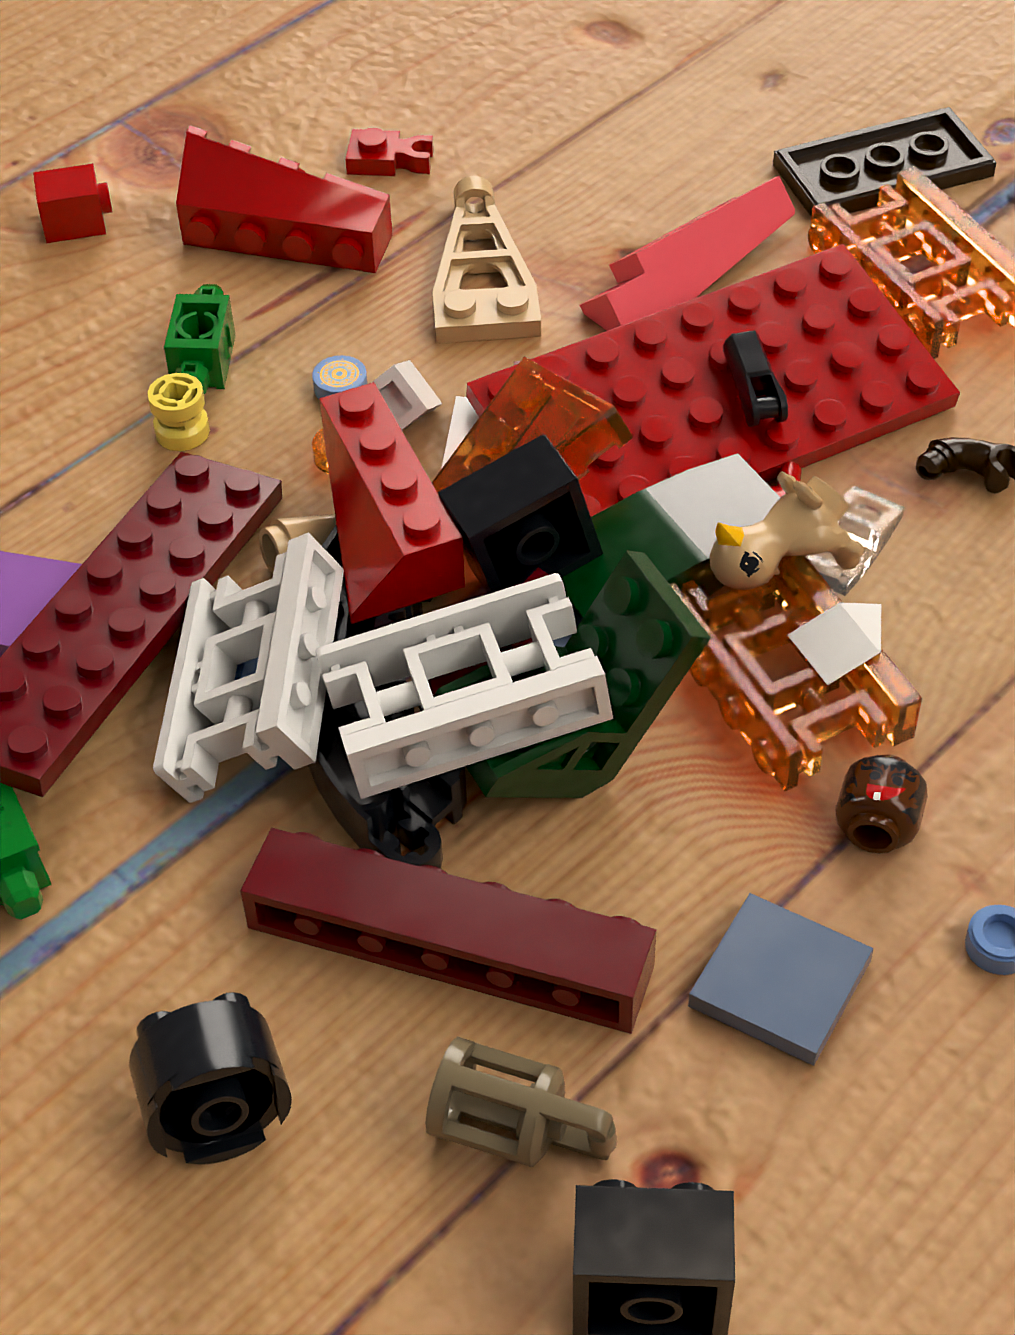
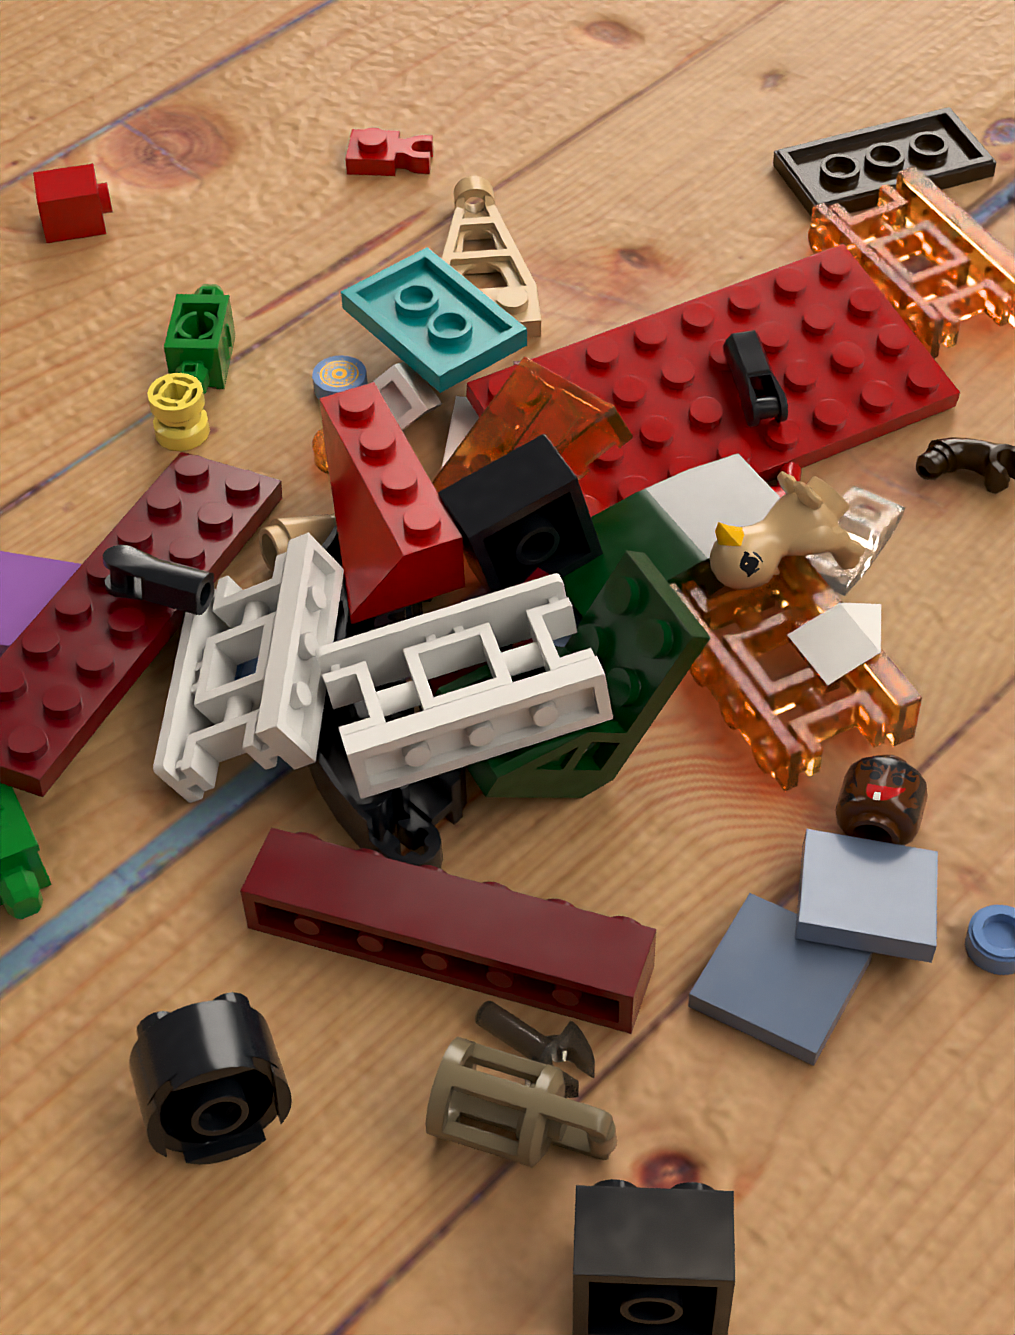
(157, 580): none -> black bar
(277, 209): red wedge -> none
(434, 319): none -> teal plate
(568, 1046): none -> clear smoke bar
(690, 257): coral wedge -> none
(868, 895): none -> tile

